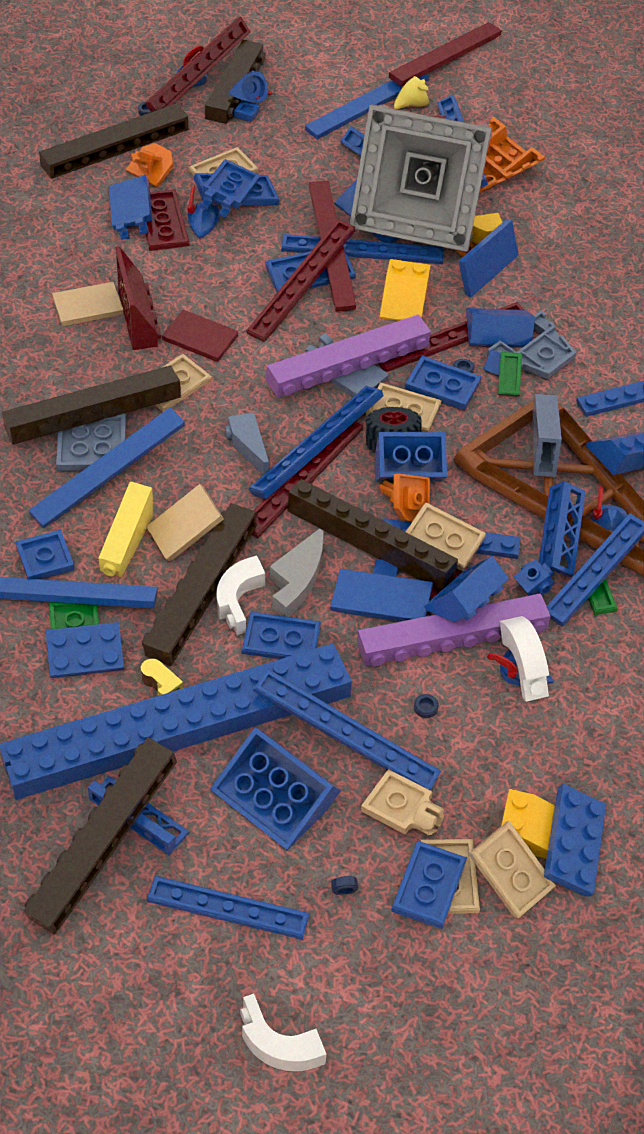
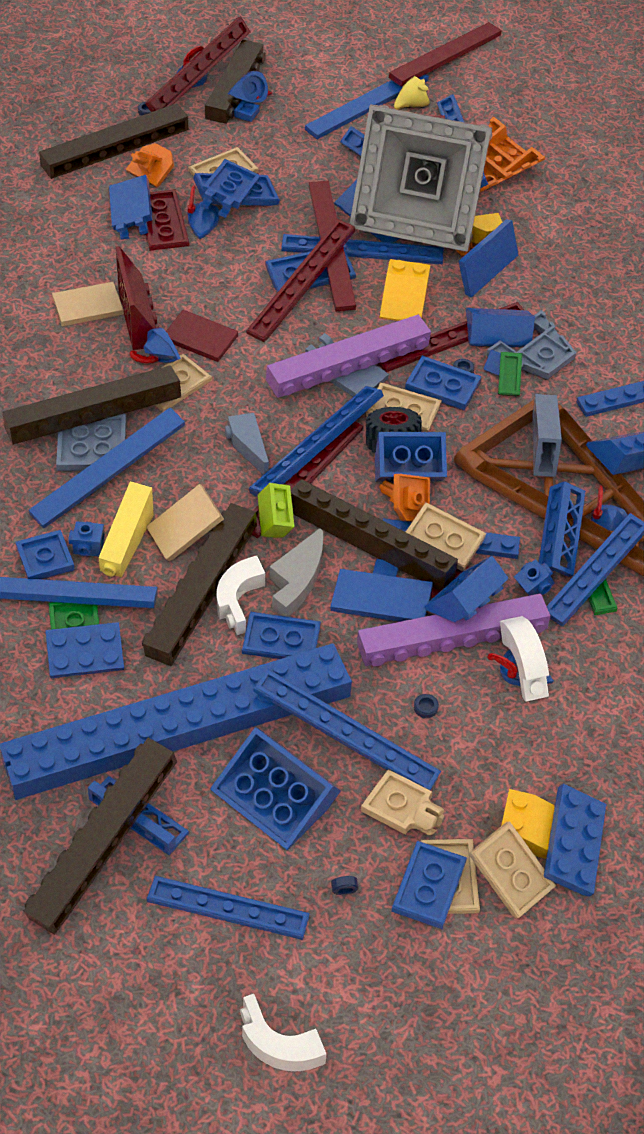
(87, 538): none -> blue brick
(159, 347): none -> blue piece
(159, 677): light yellow leg -> none
(275, 510): none -> lime panel

